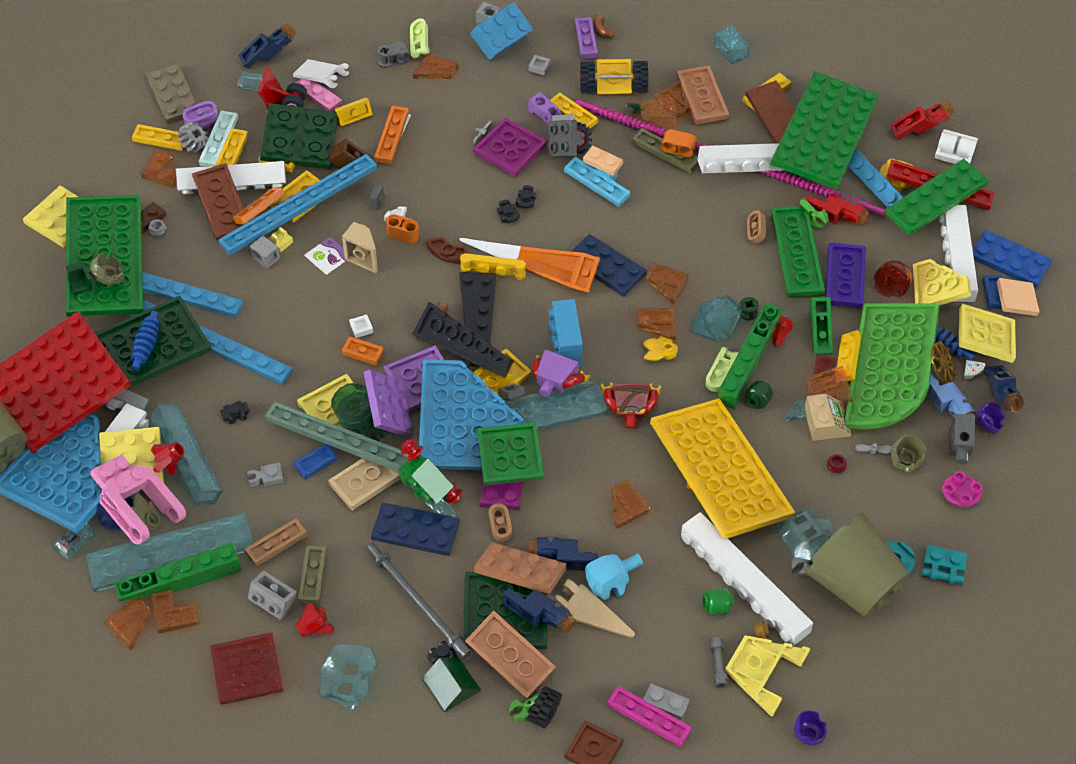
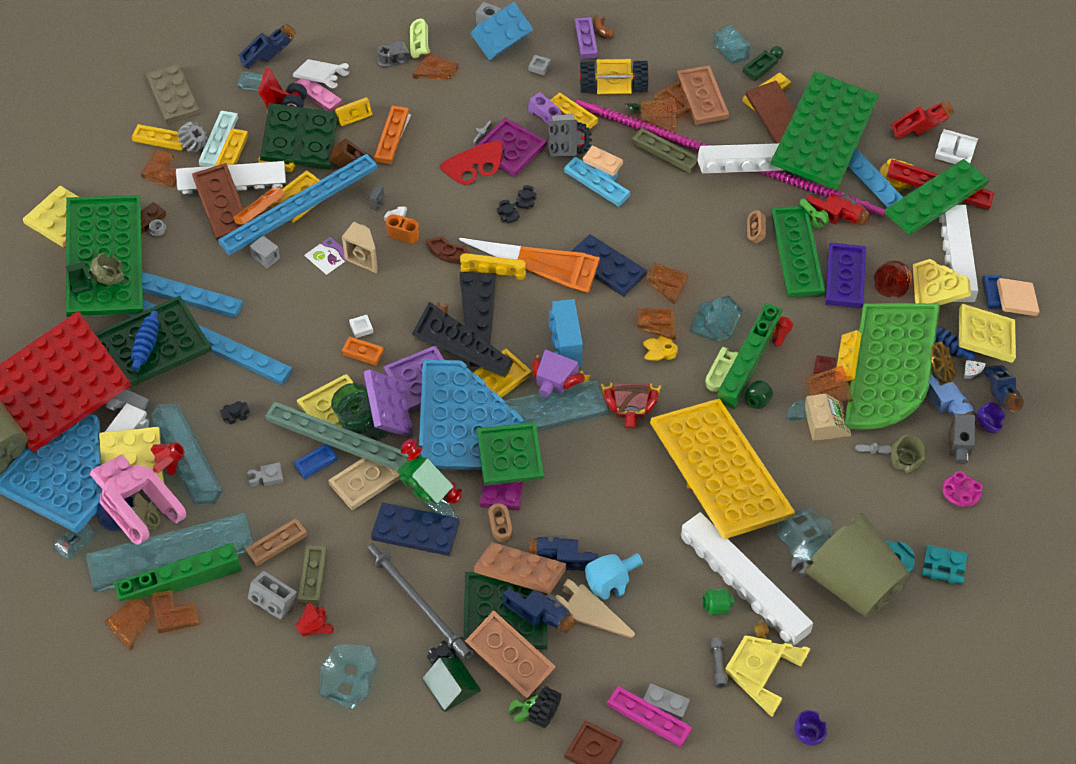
(203, 113): medium lavender brick -> none
(246, 668): clear red plate -> none
(281, 239): light yellow tile -> none
(481, 154): none -> red piece
(511, 391): dark grey plate -> none
(627, 503): clear orange wing -> none
(679, 143): orange beam -> none
(751, 312): dark green wheel -> none
(763, 63): none -> dark green plate
(821, 325): green slope -> none
(836, 463): dark red plate -> none
(1011, 258): blue plate -> none

